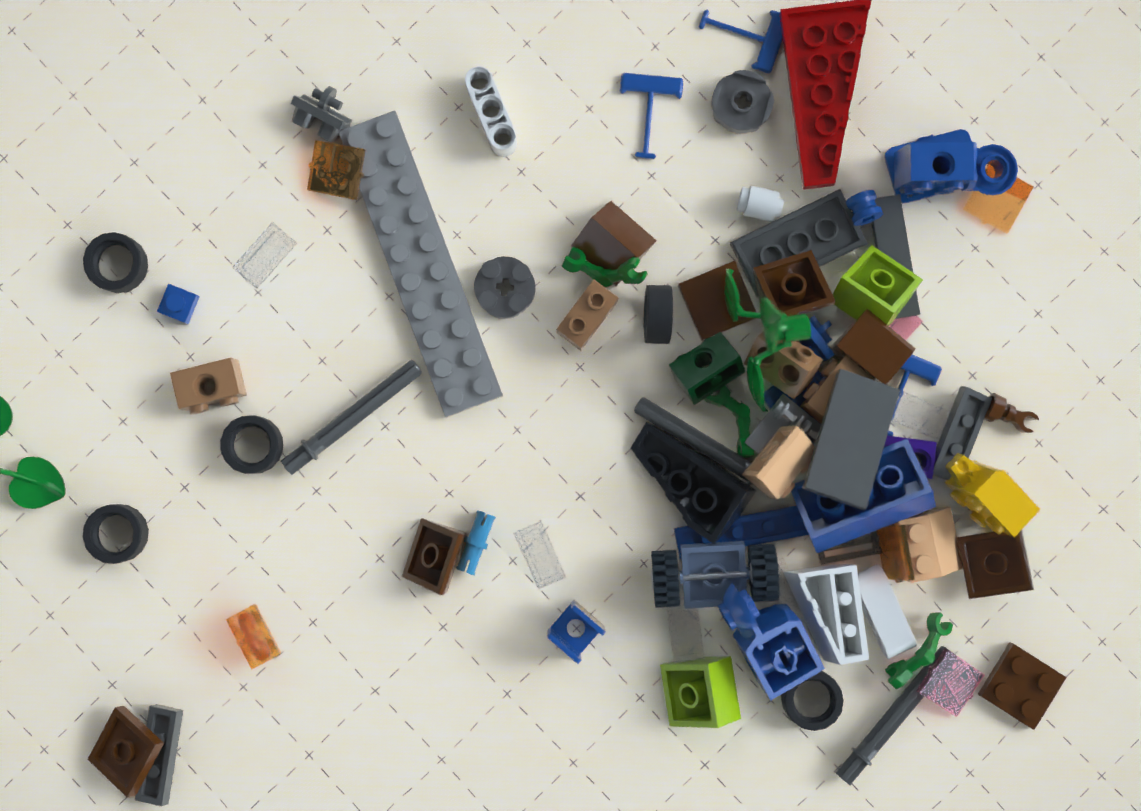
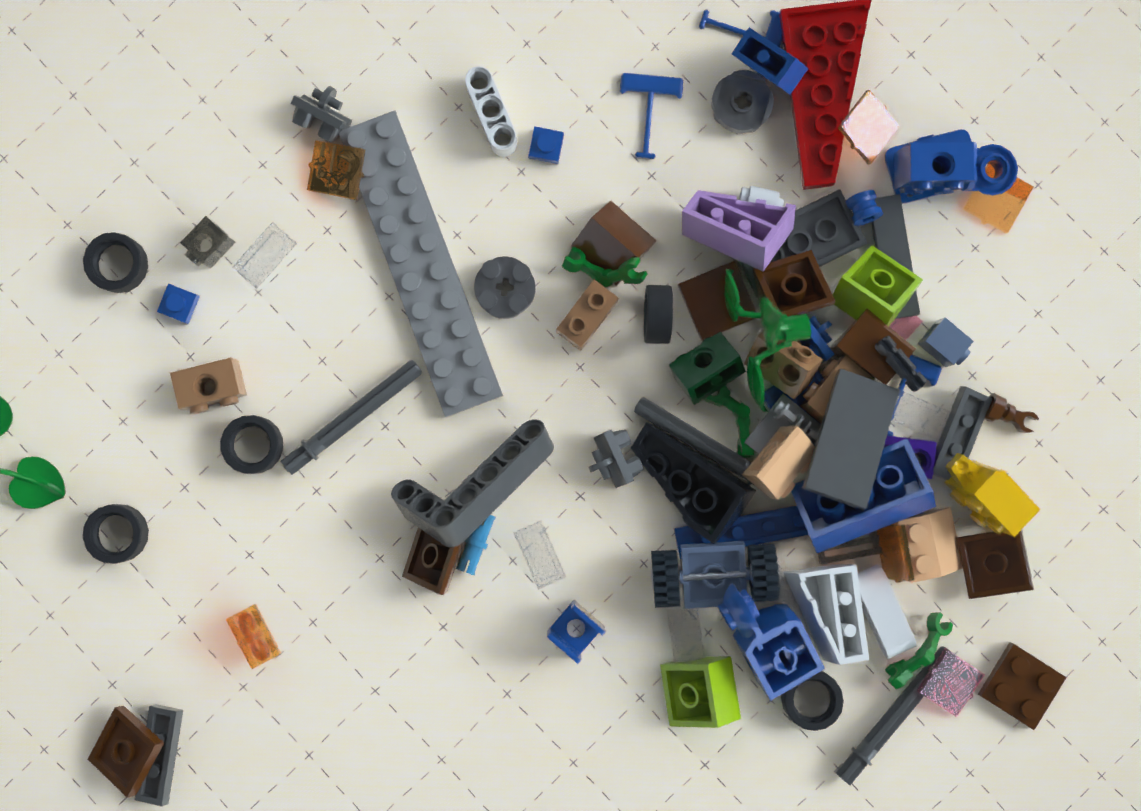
(220, 243): none -> clear smoke brick
(481, 493): none -> dark grey beam
(546, 145): none -> blue plate
(611, 460): none -> dark grey hips
(738, 227): none -> lavender wedge
(769, 60): none -> blue brick
(868, 127): none -> piece
(900, 363): none -> black axle
(946, 343): none -> sand blue brick

